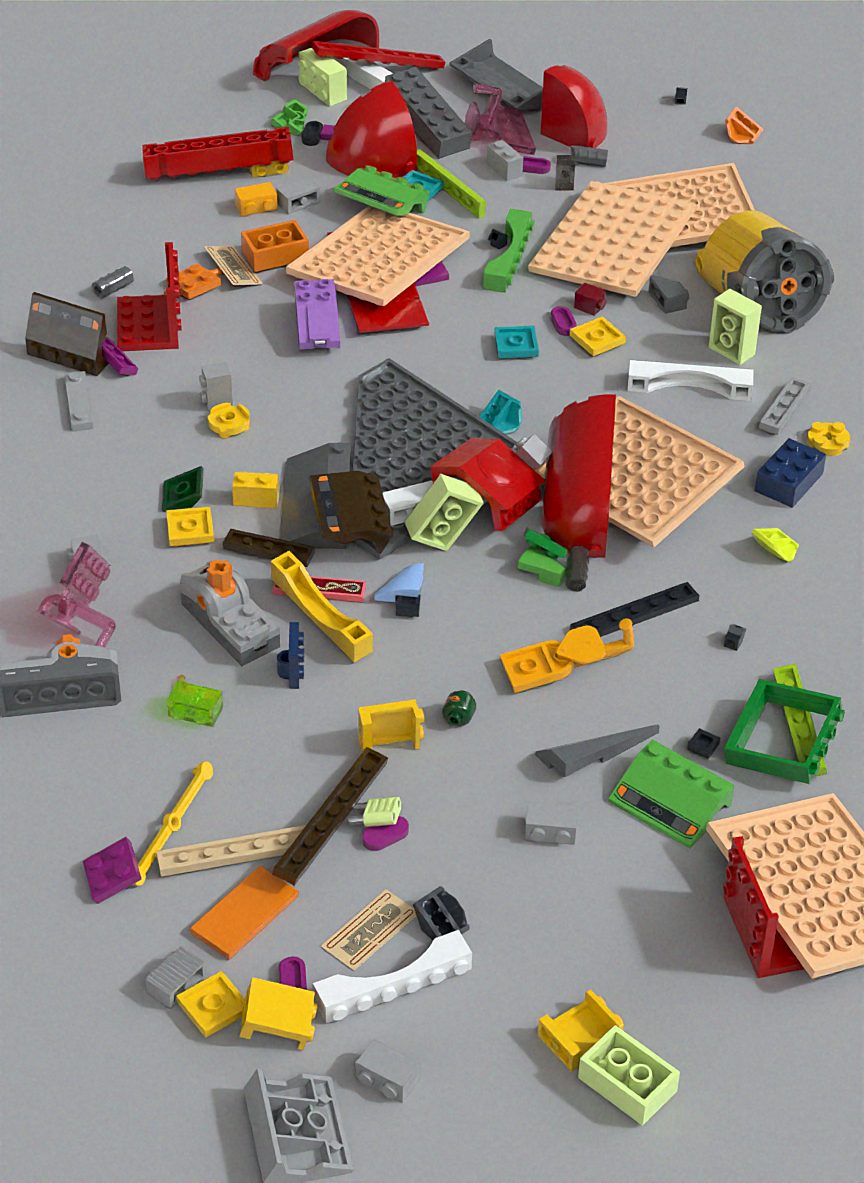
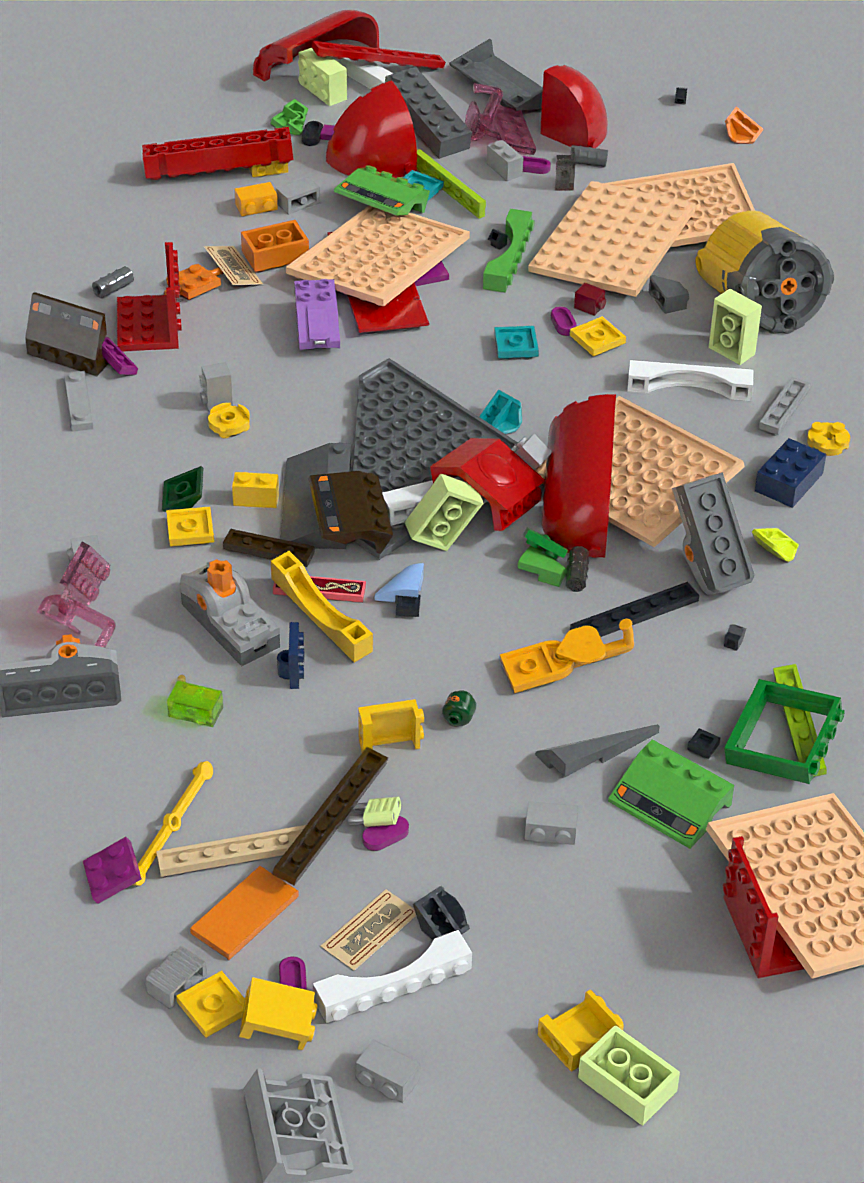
(713, 535): none -> piece

